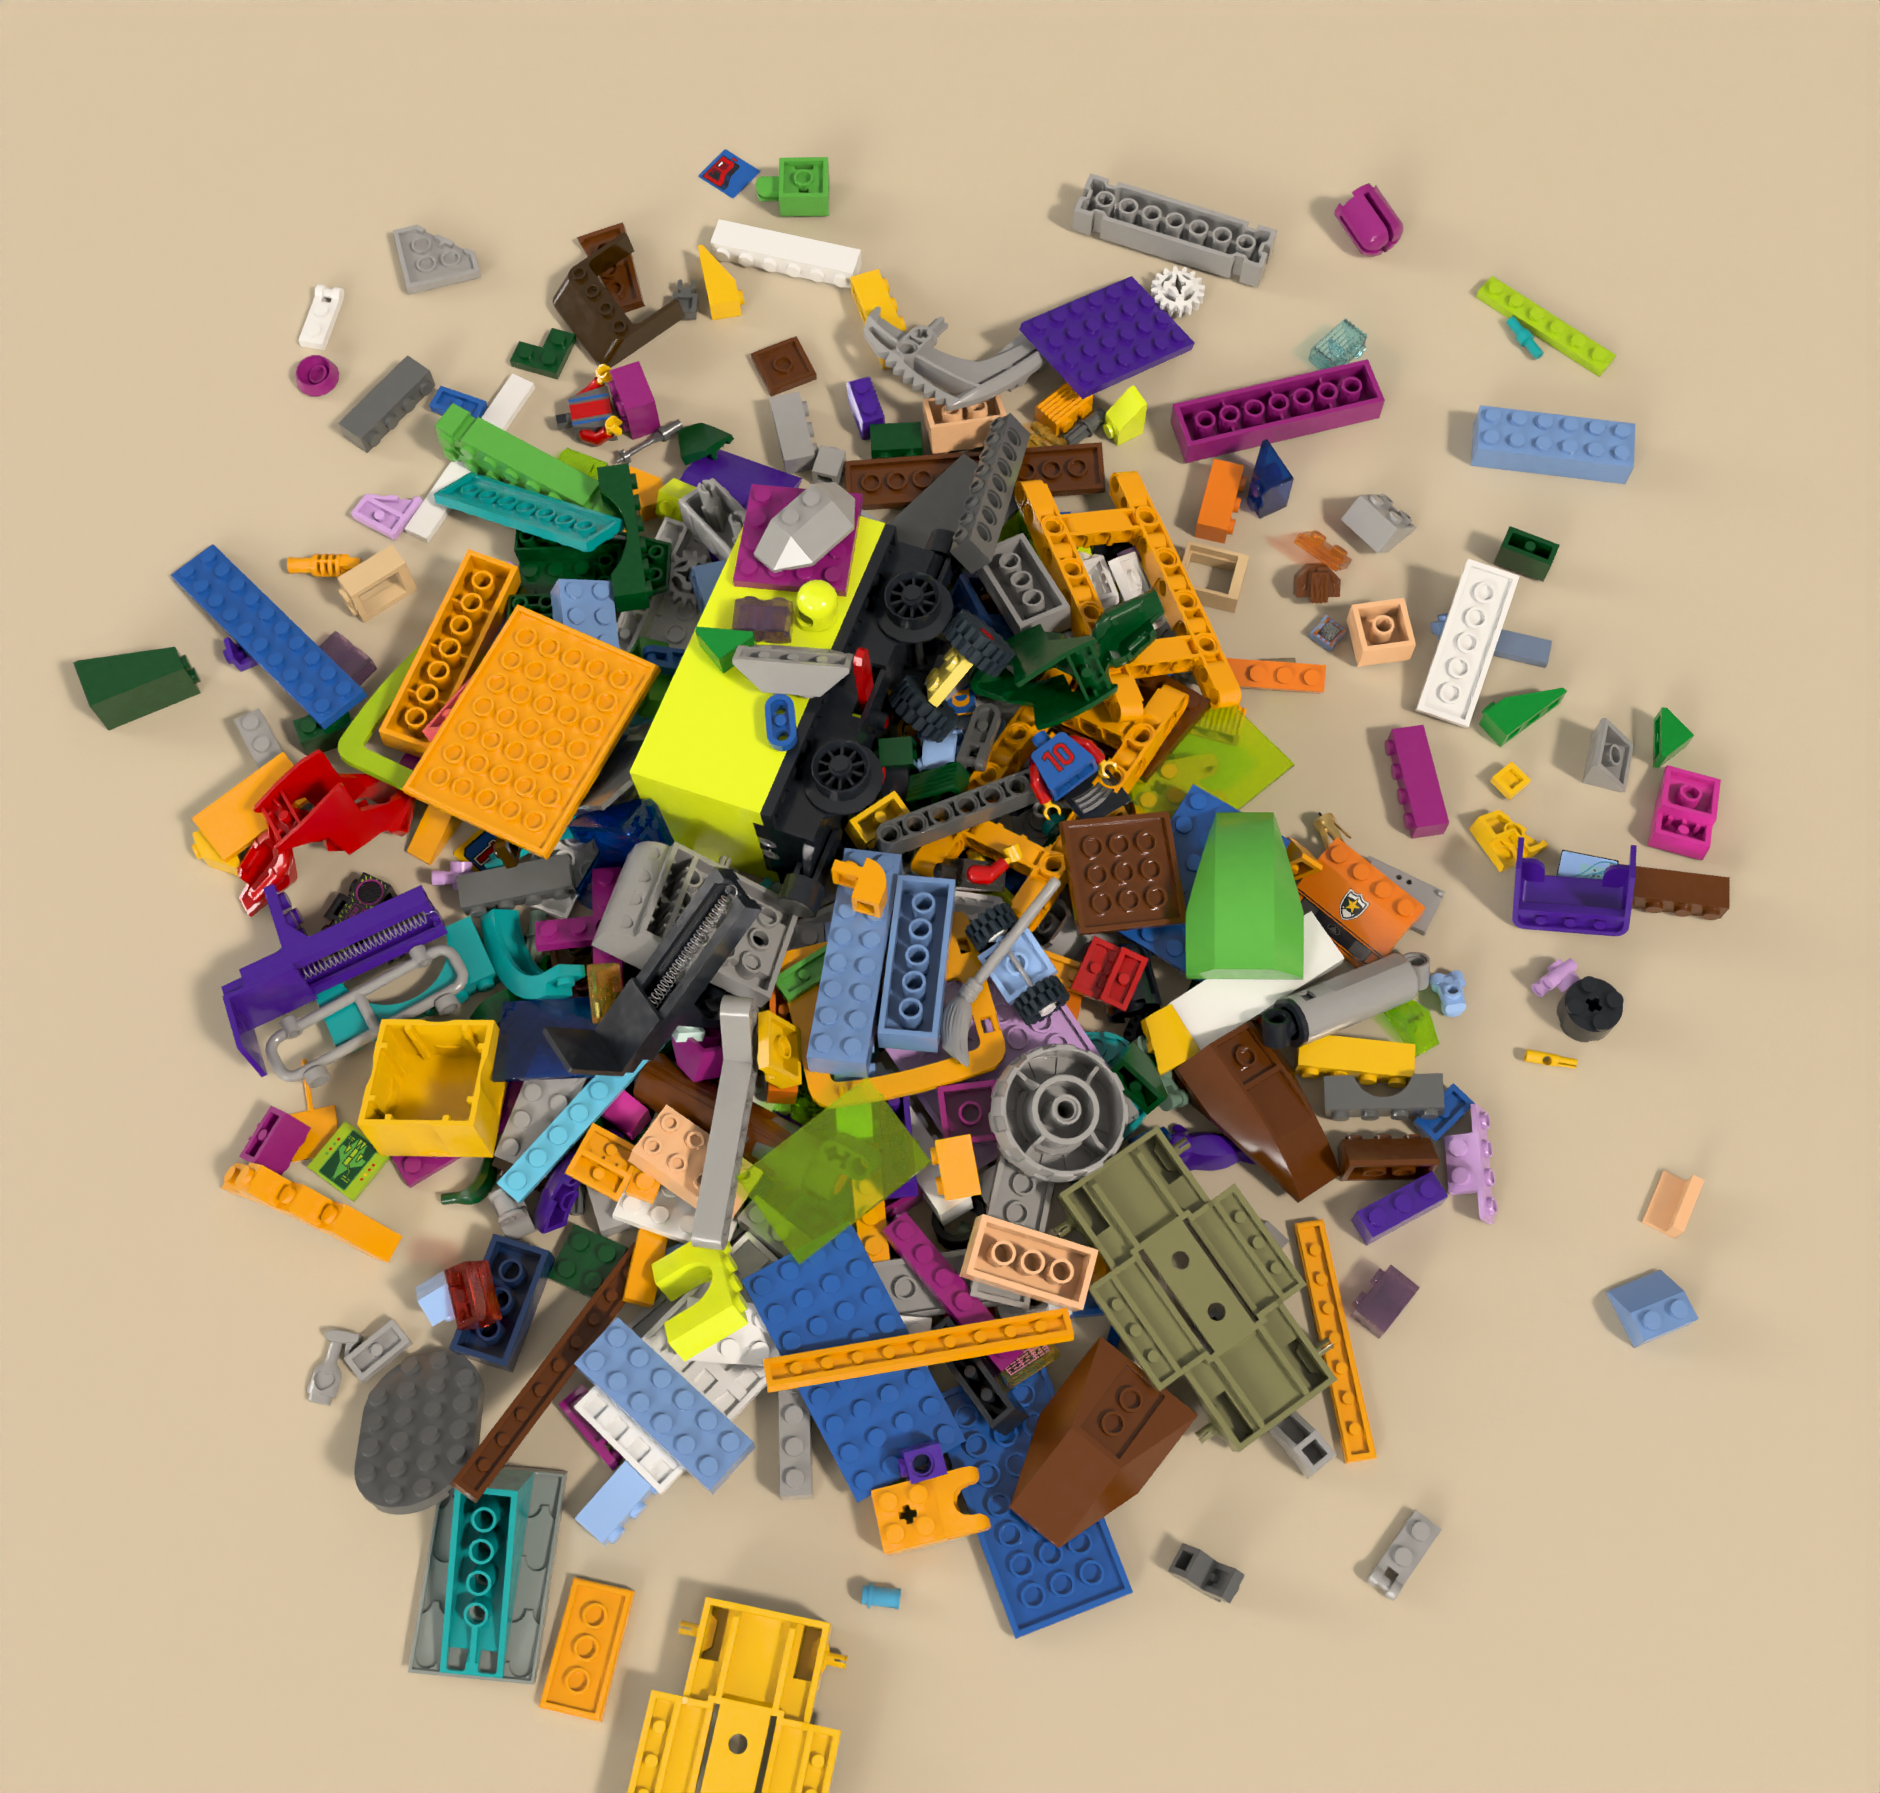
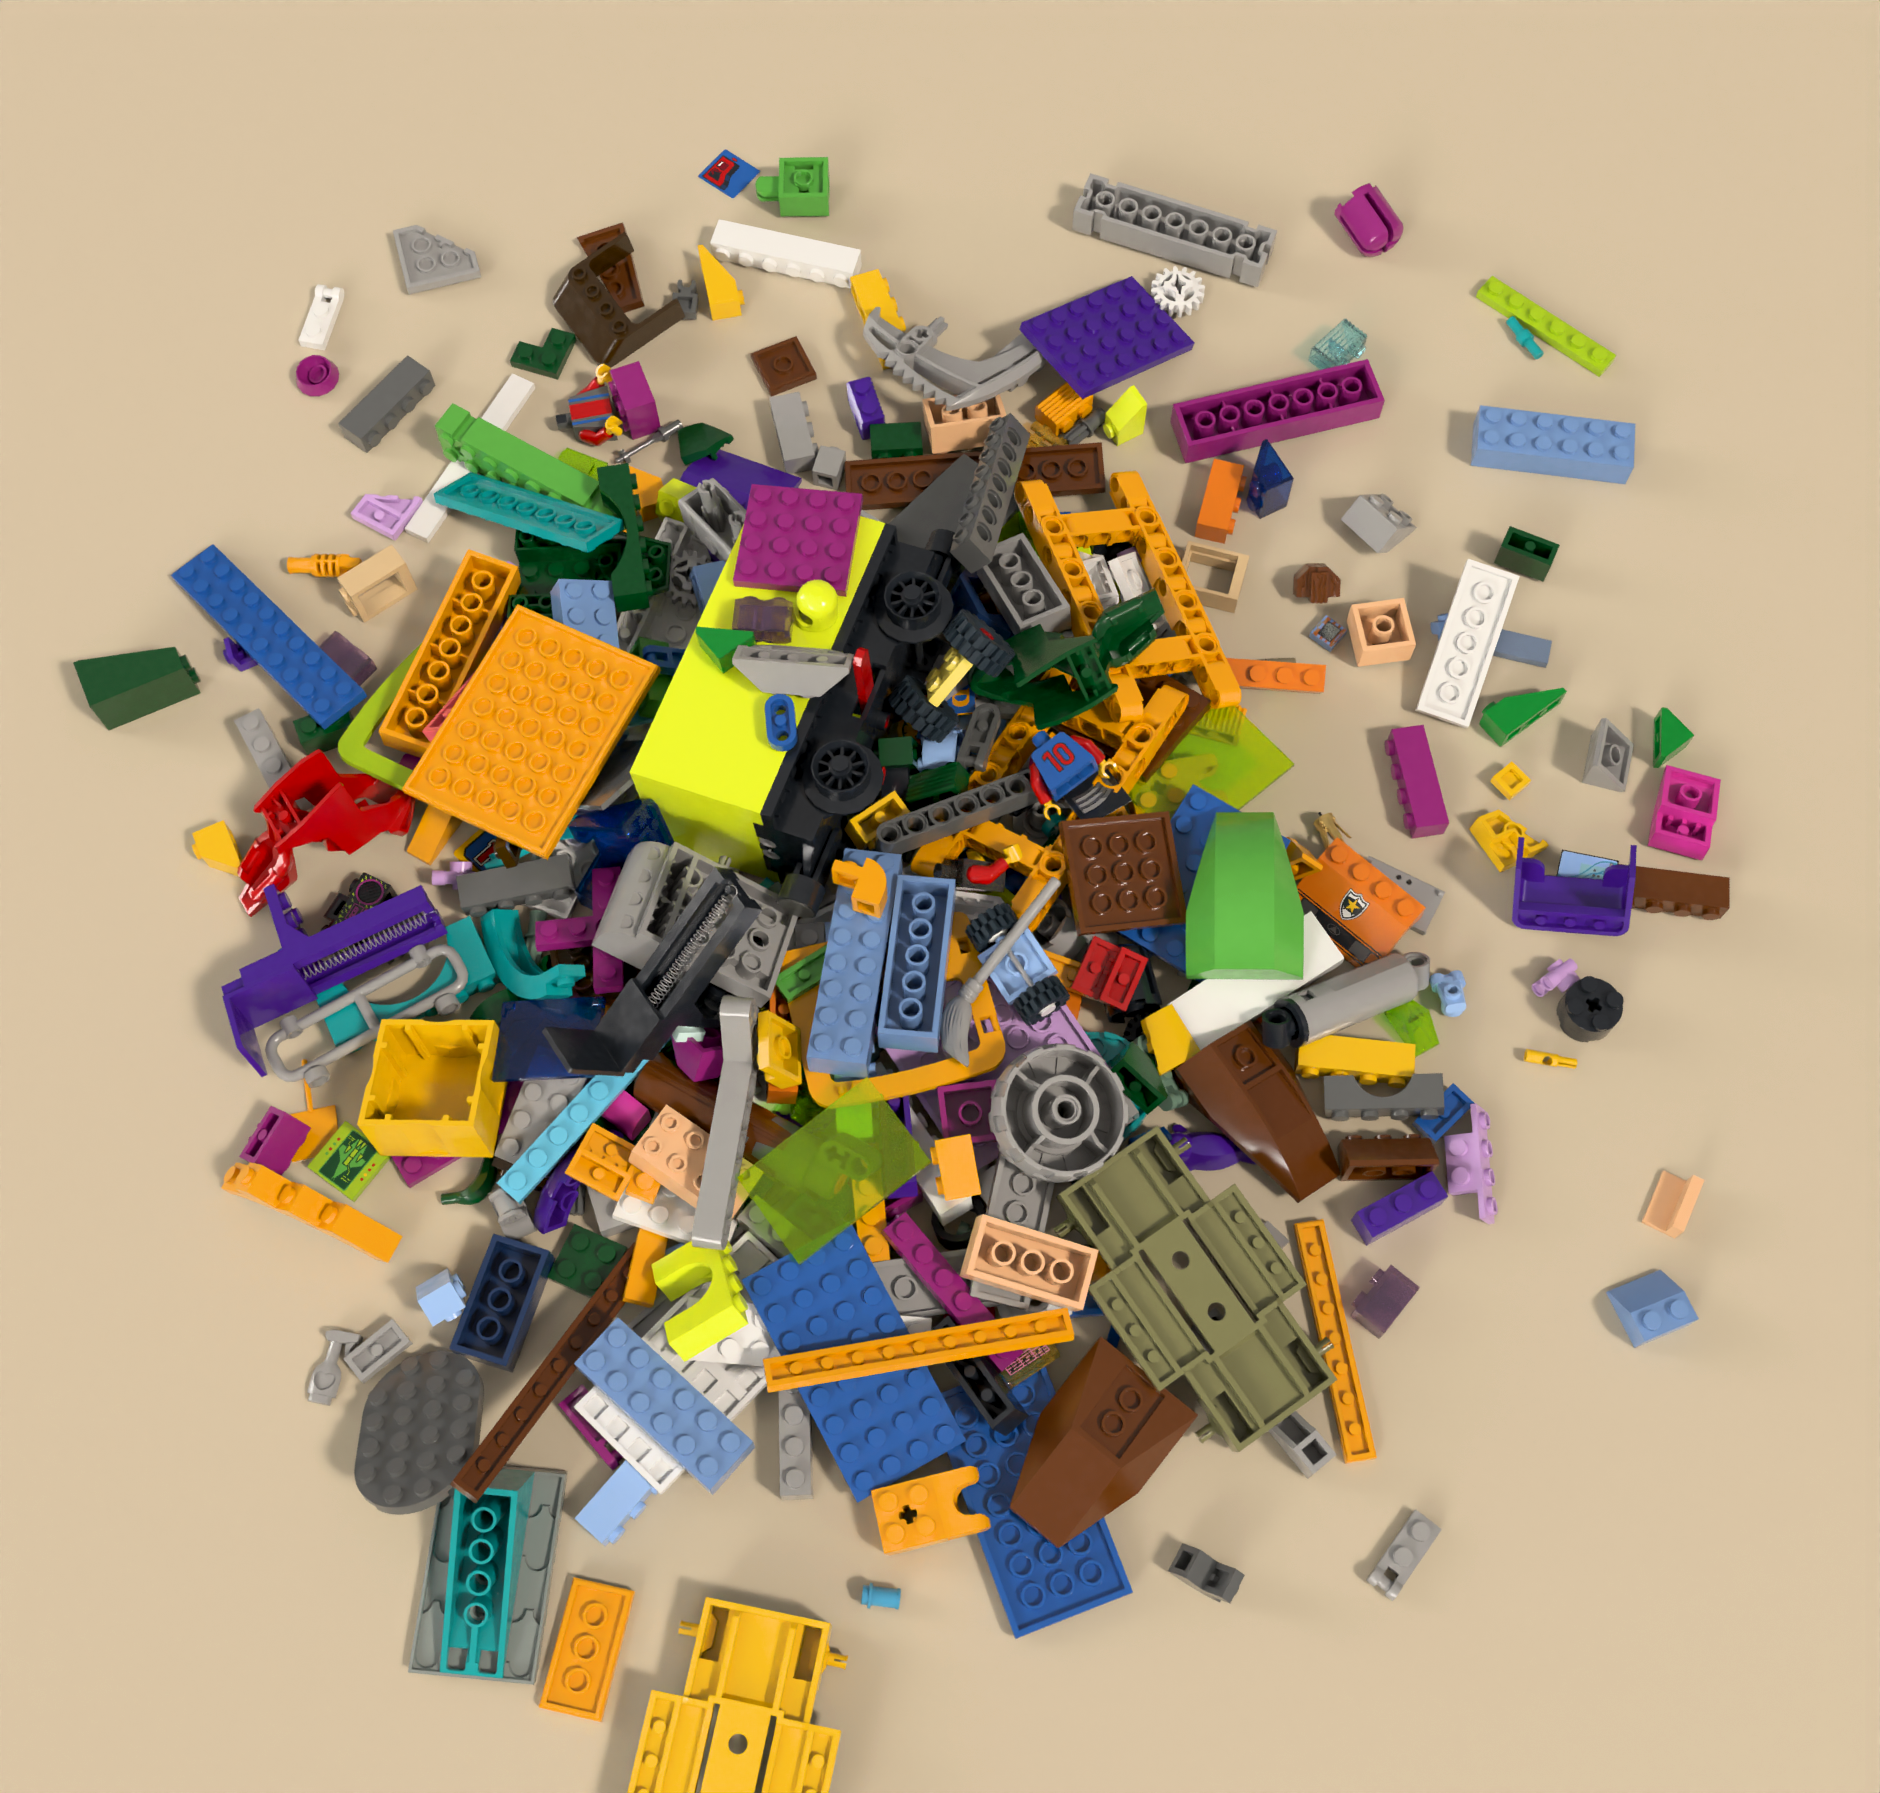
(231, 821): light orange tile -> none
(445, 397): blue plate -> none
(472, 1295): clear red brick -> none
(604, 988): clear yellow slope -> none
(807, 528): light grey wedge -> none
(934, 1468): dark purple brick -> none
(1315, 544): clear orange plate -> none

